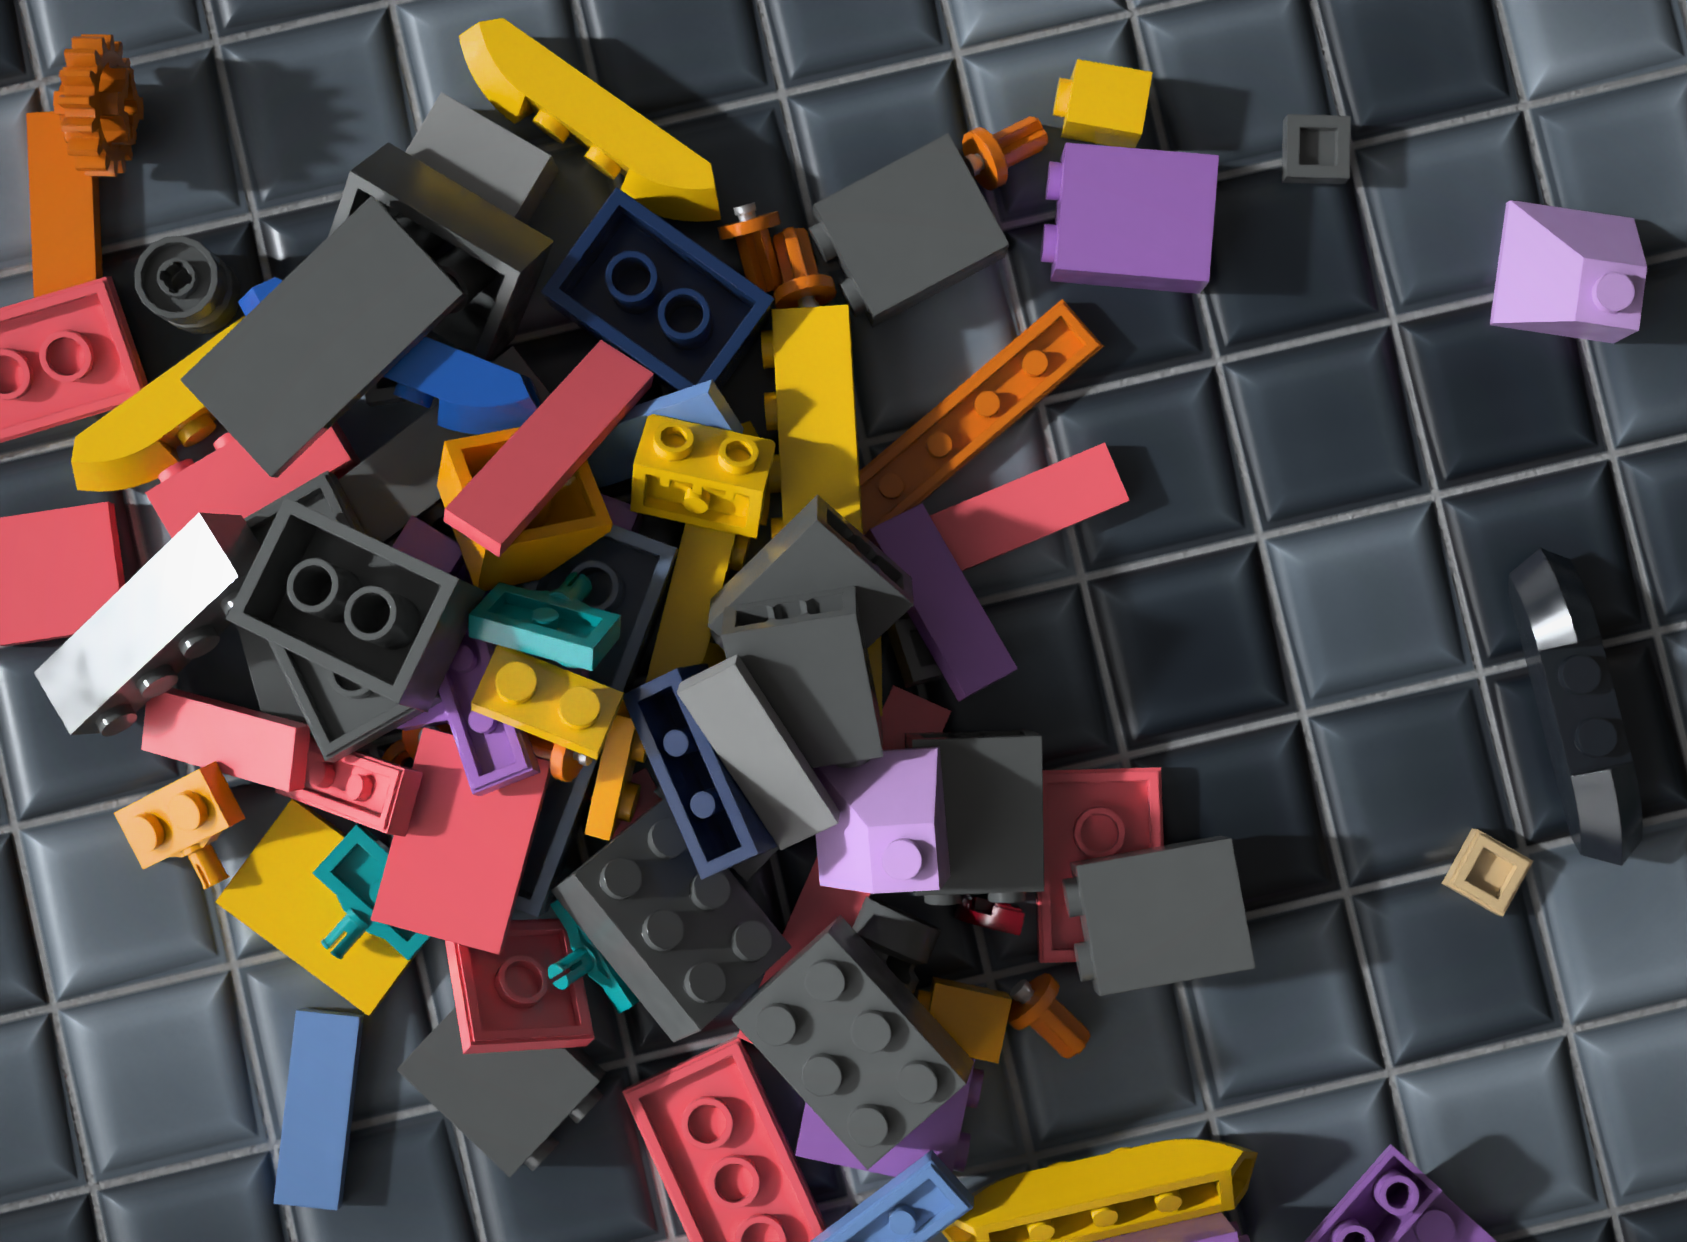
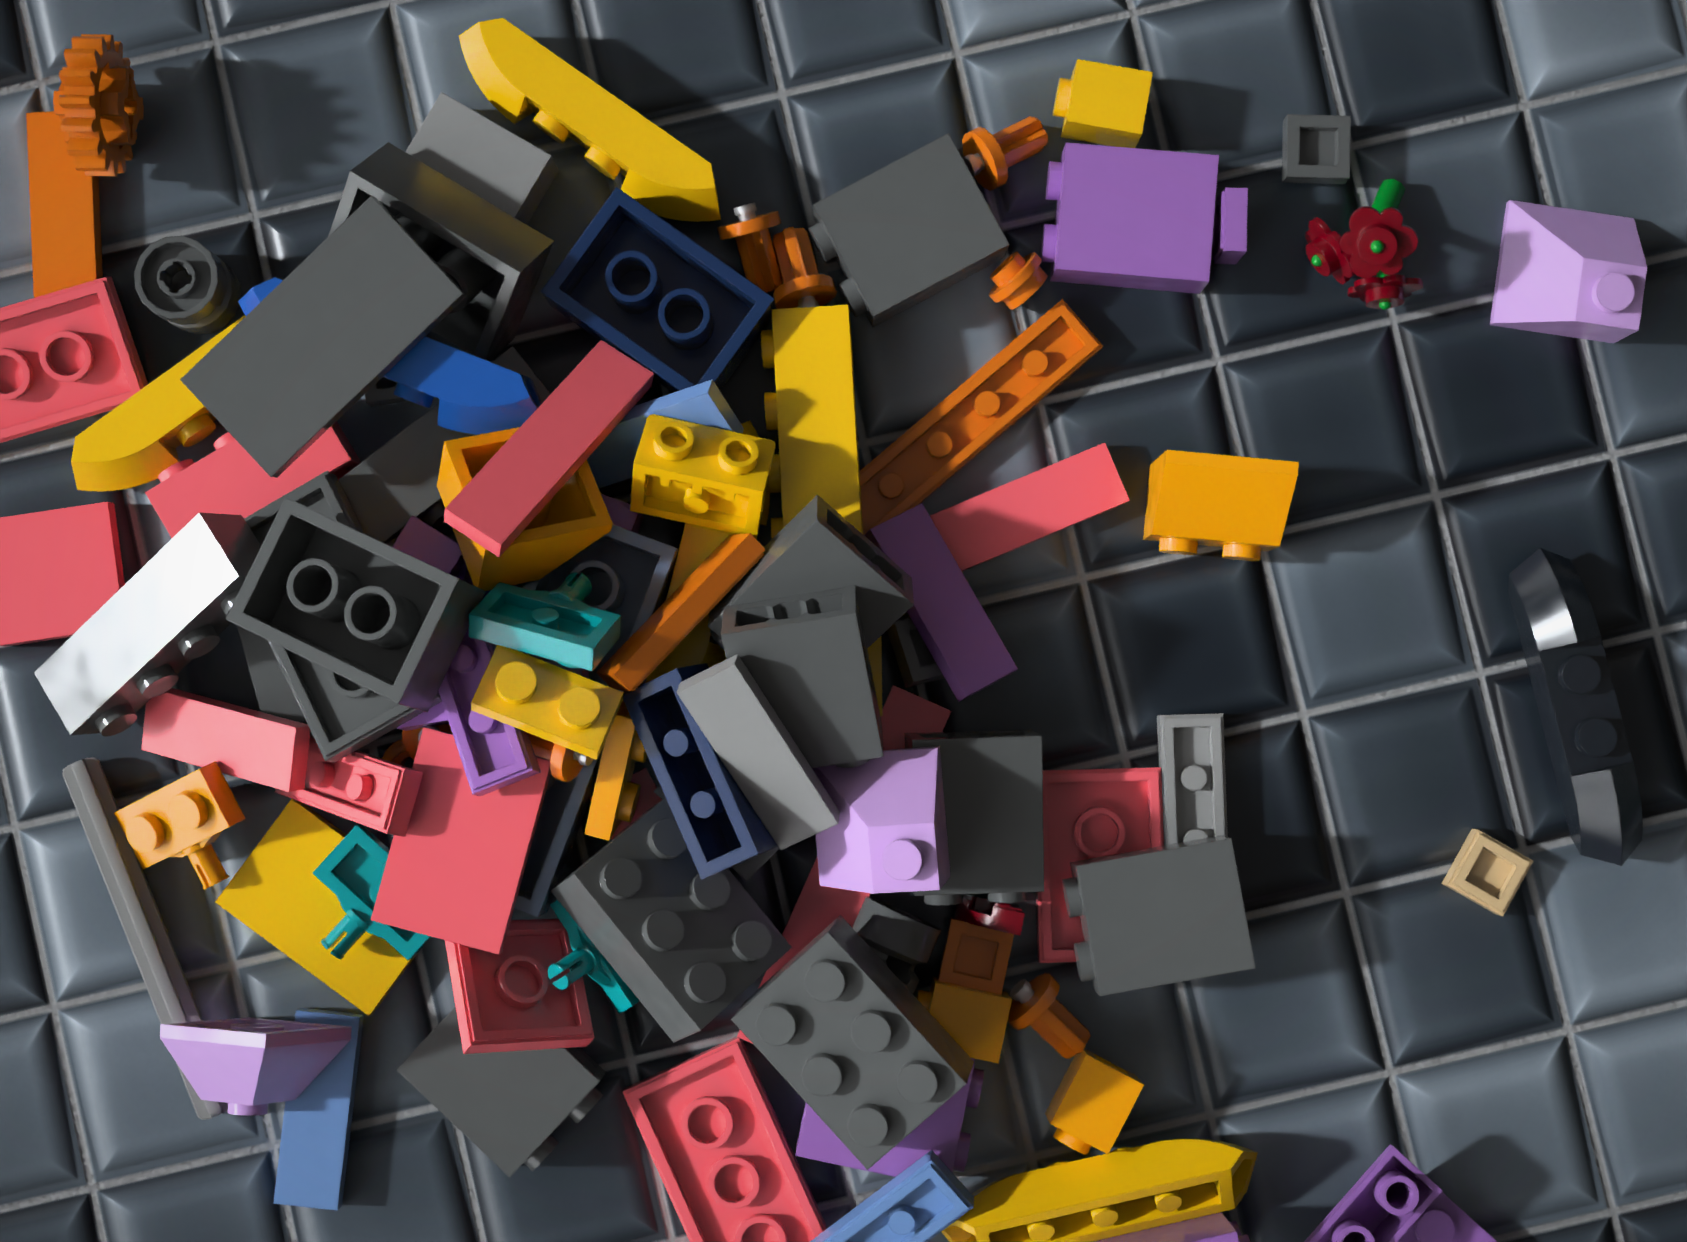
(135, 906): none -> light grey axle
(252, 1058): none -> lavender slope
(681, 612): none -> orange tile
(975, 956): none -> orange plate
(1017, 279): none -> orange plate
(1092, 1103): none -> light orange brick
(1192, 776): none -> light grey tile
(1218, 503): none -> light orange slope
(1230, 226): none -> medium lavender tile
(1370, 248): none -> dark red plant

